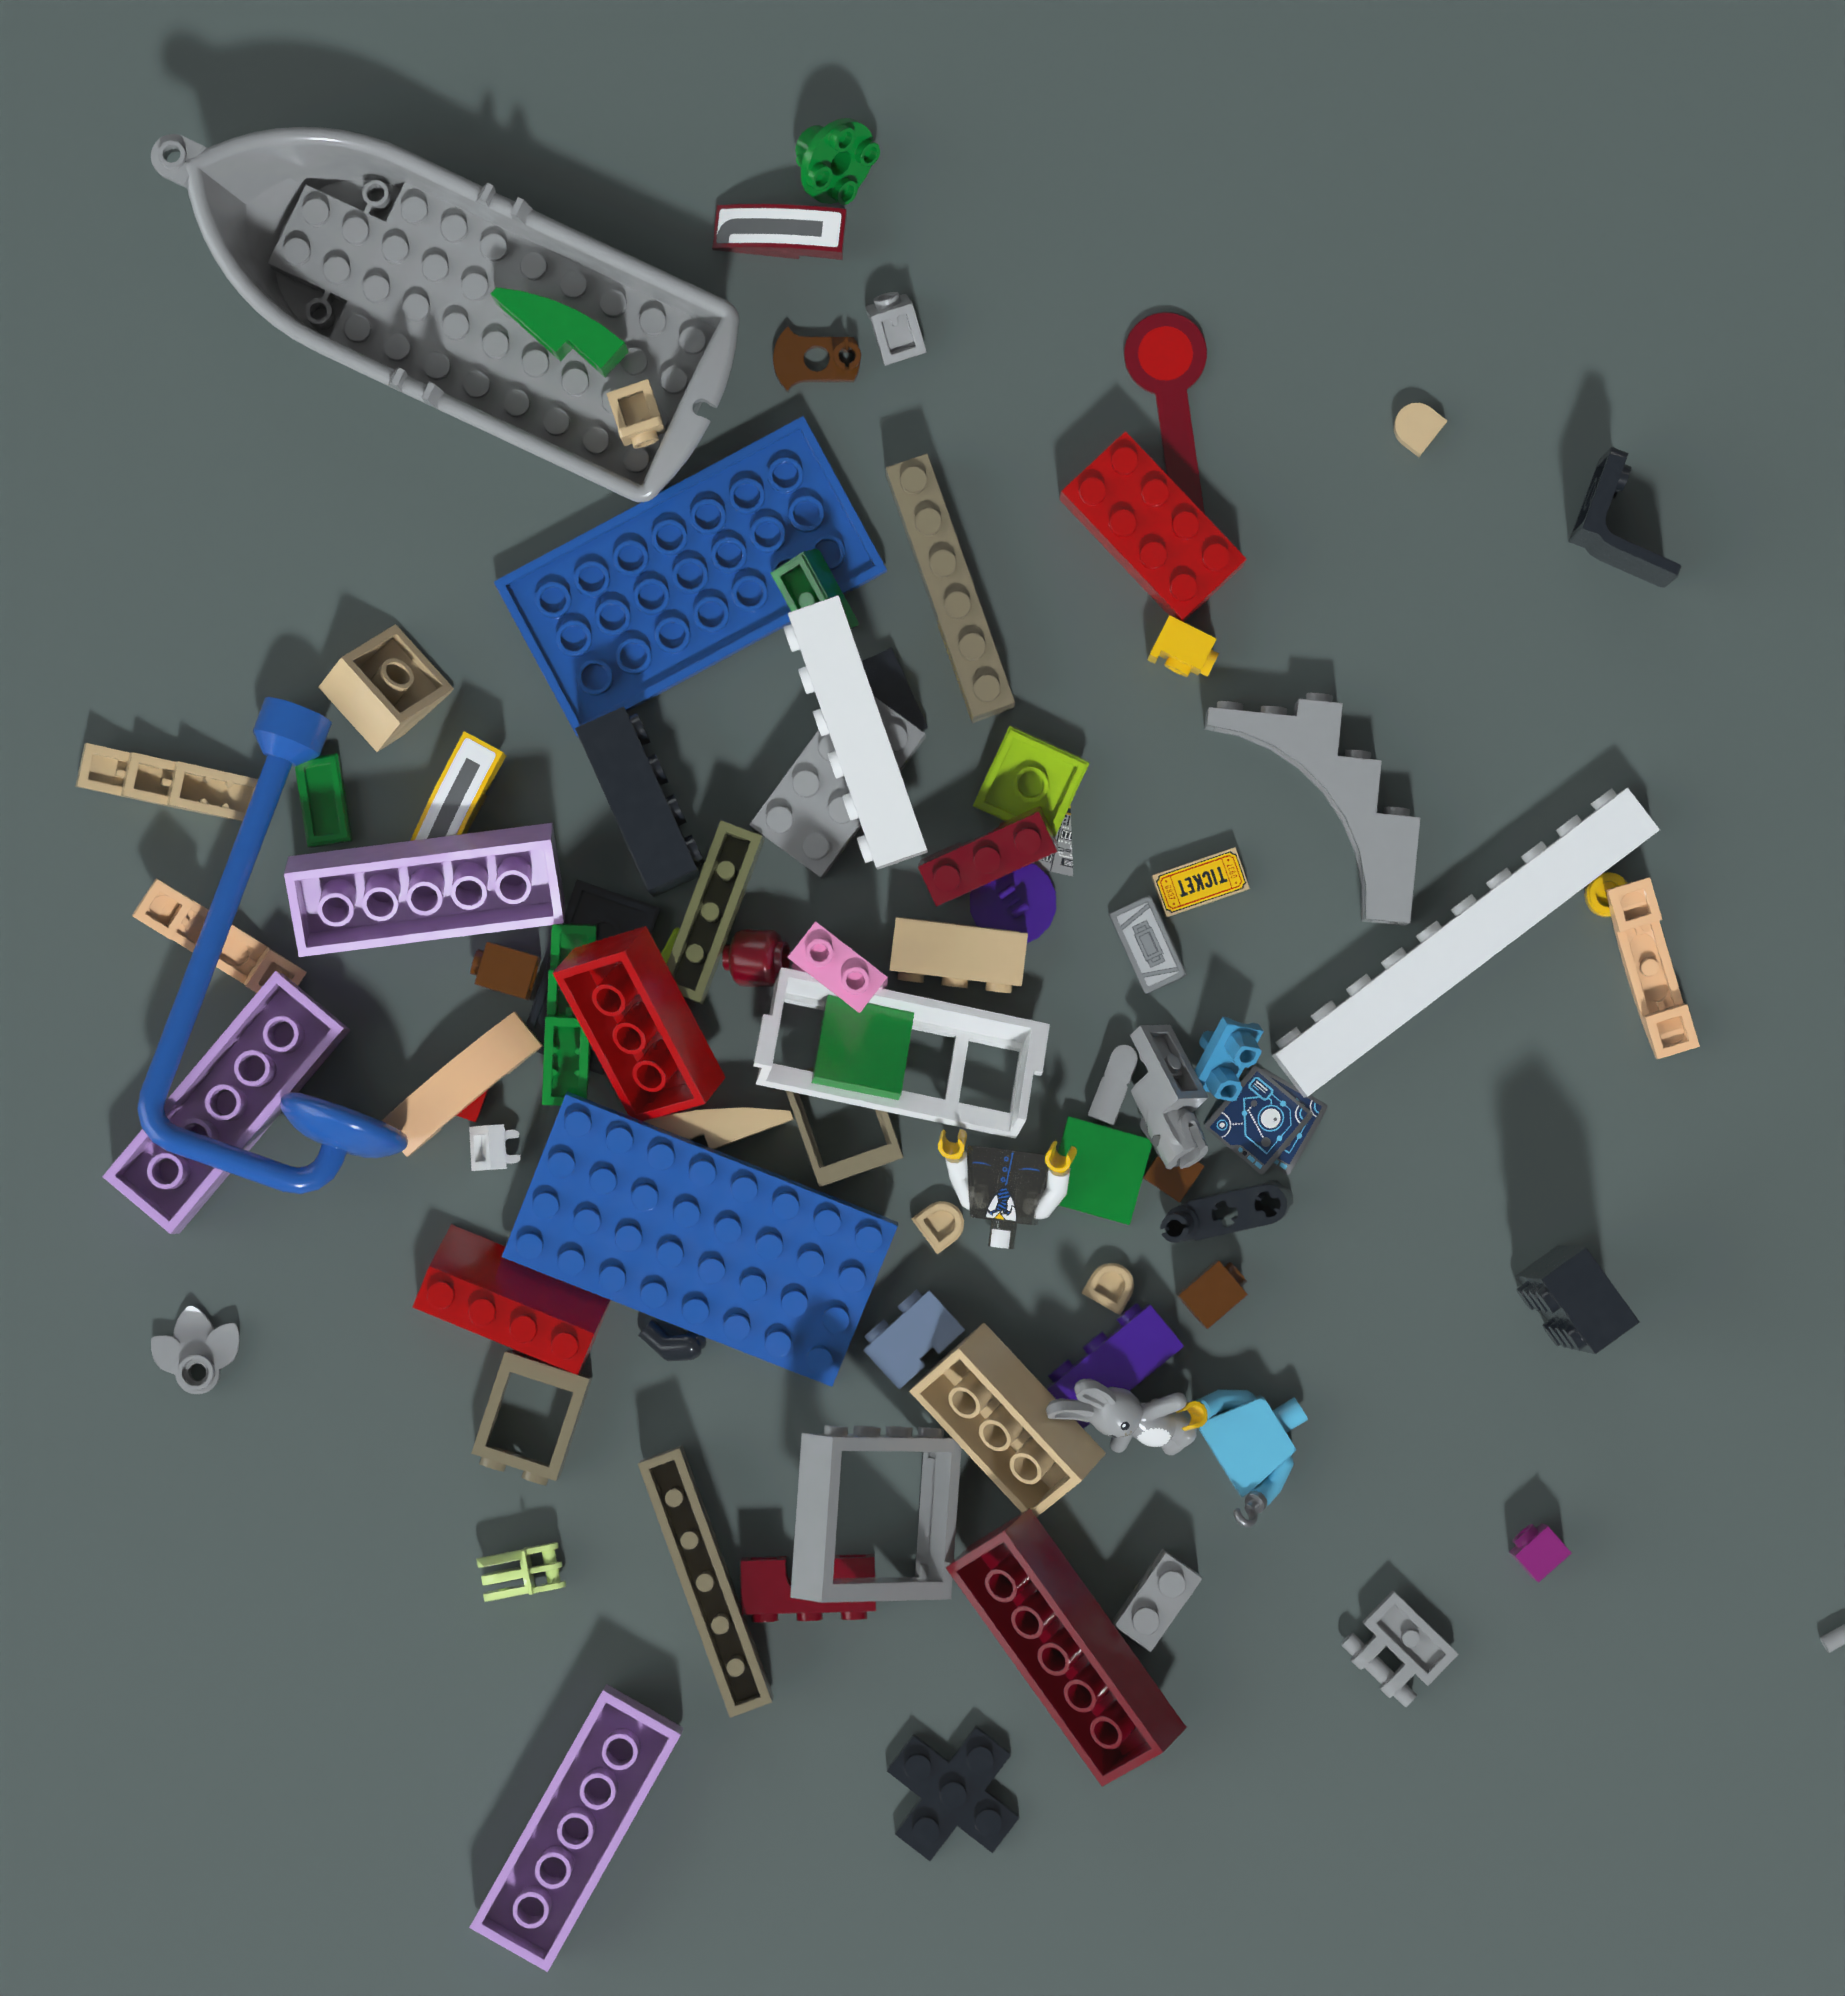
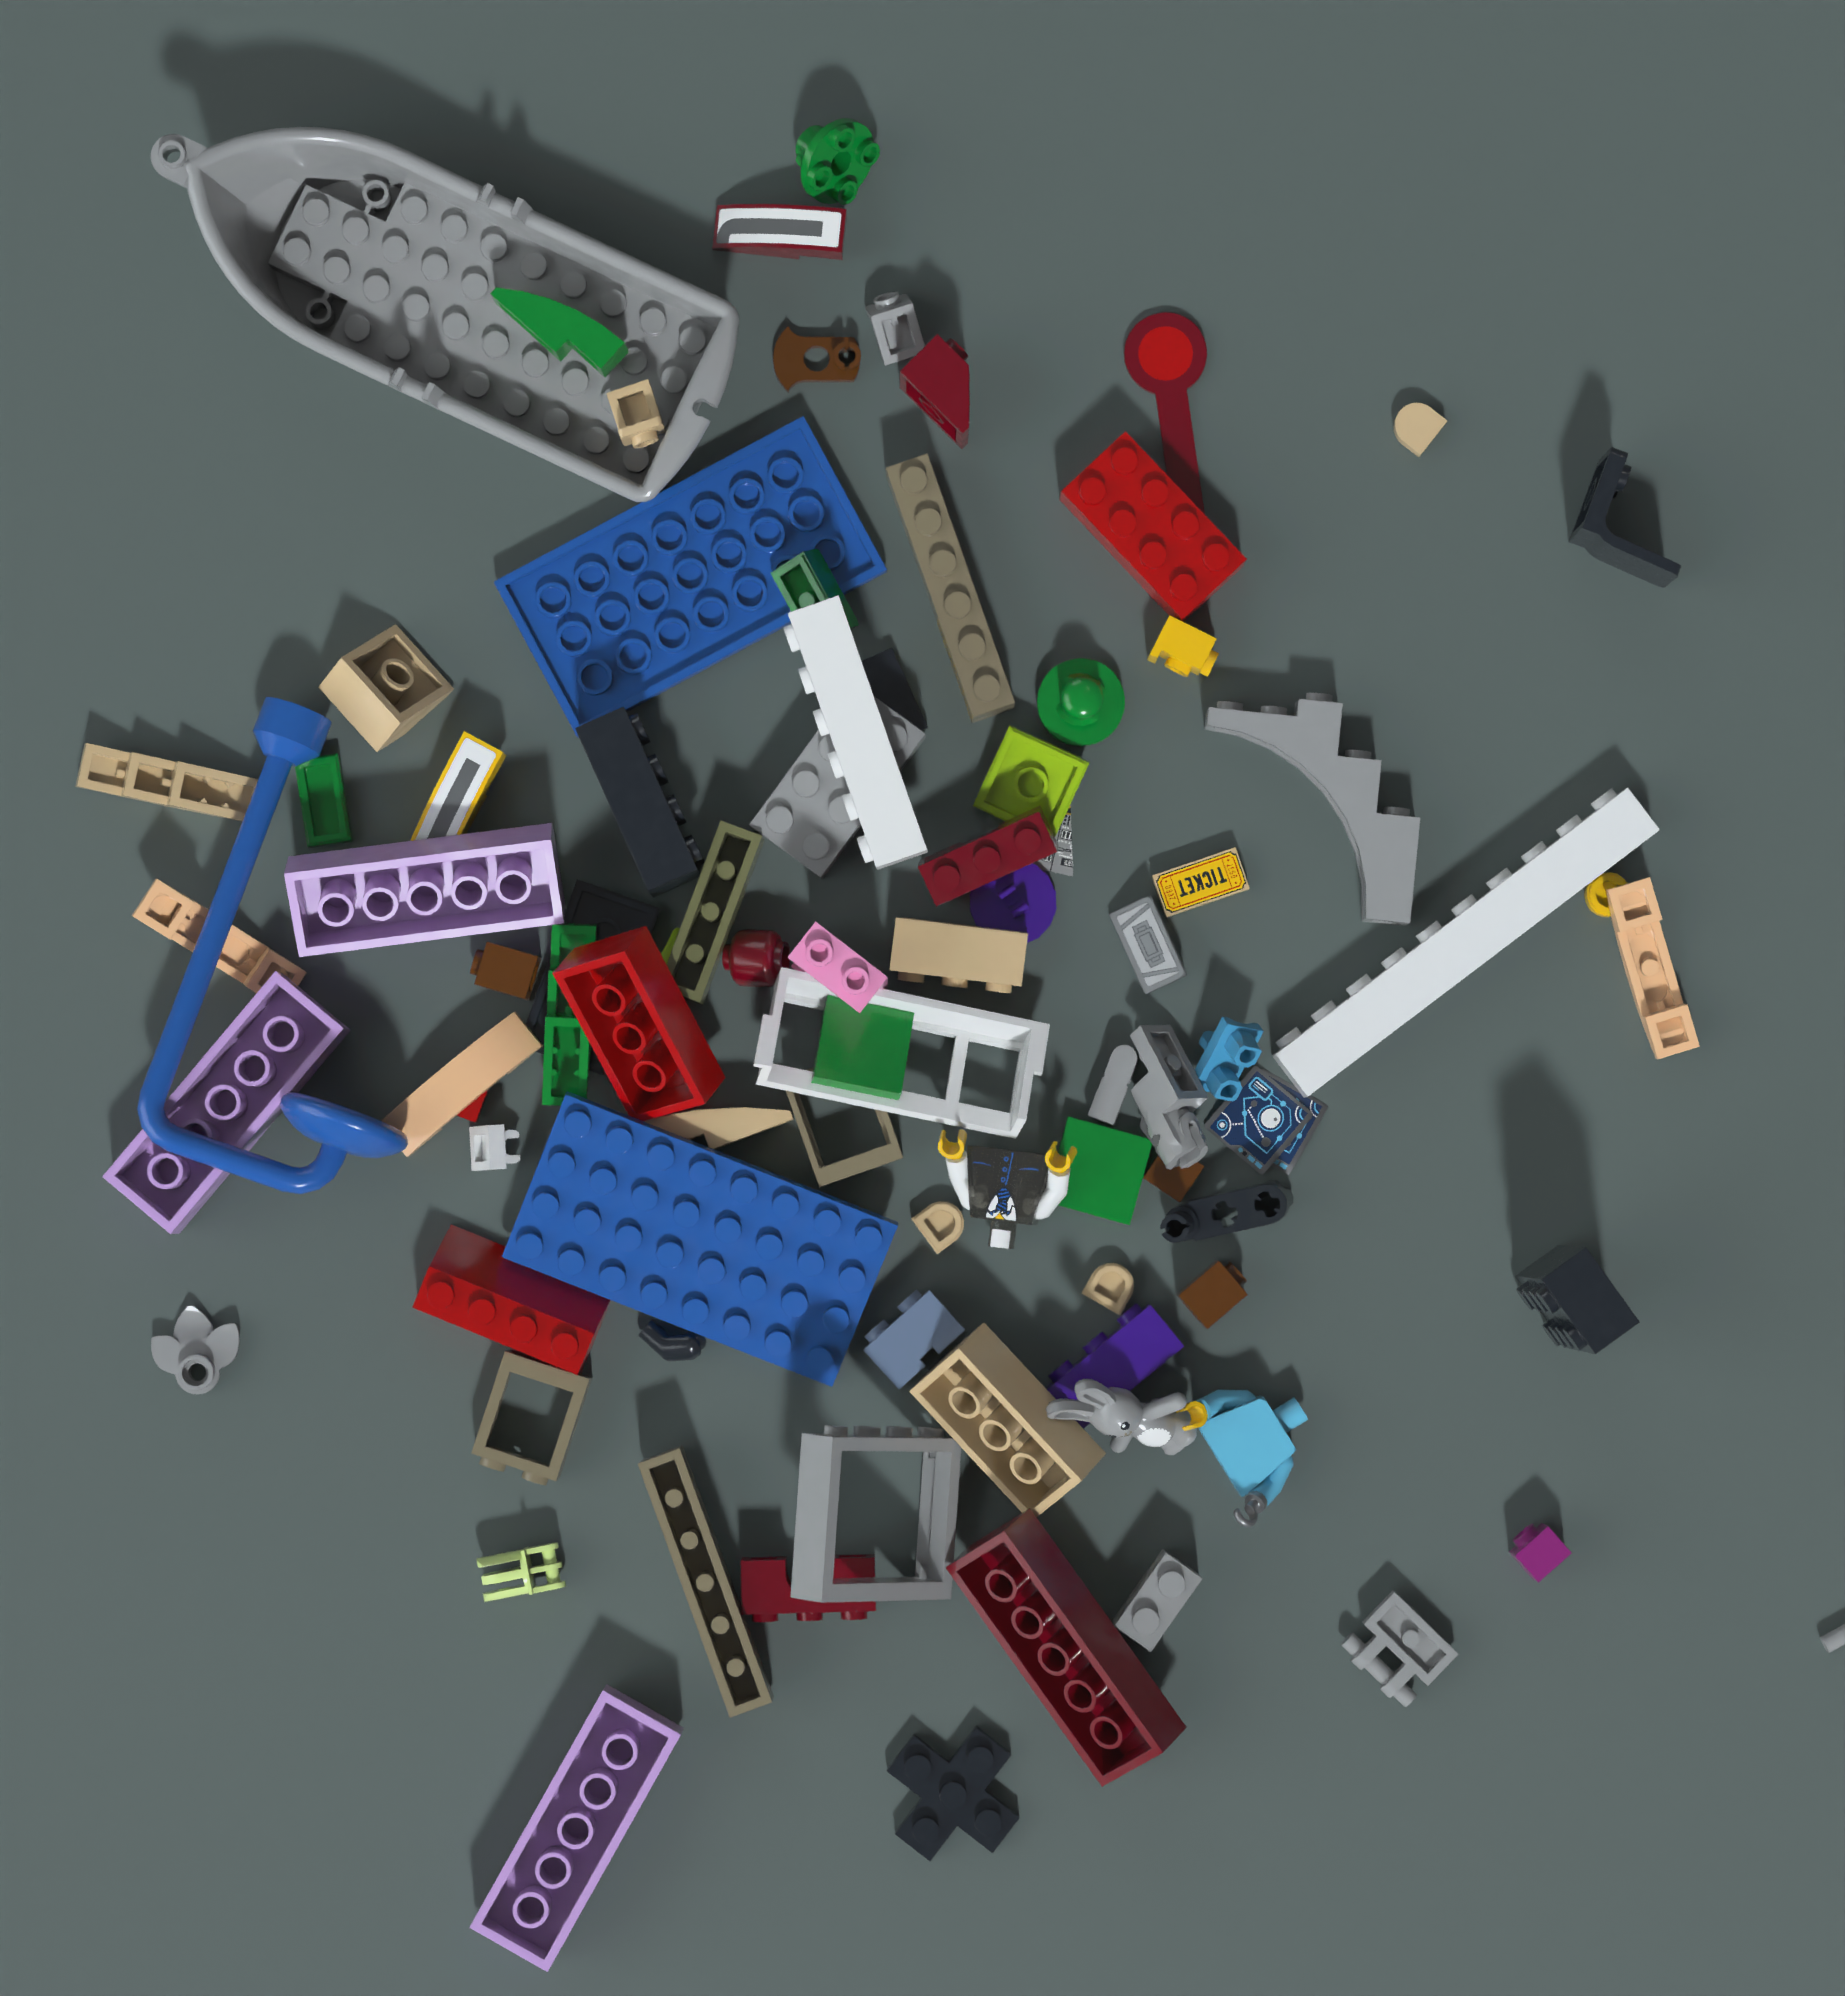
(941, 386): none -> dark red slope
(1080, 702): none -> green plate

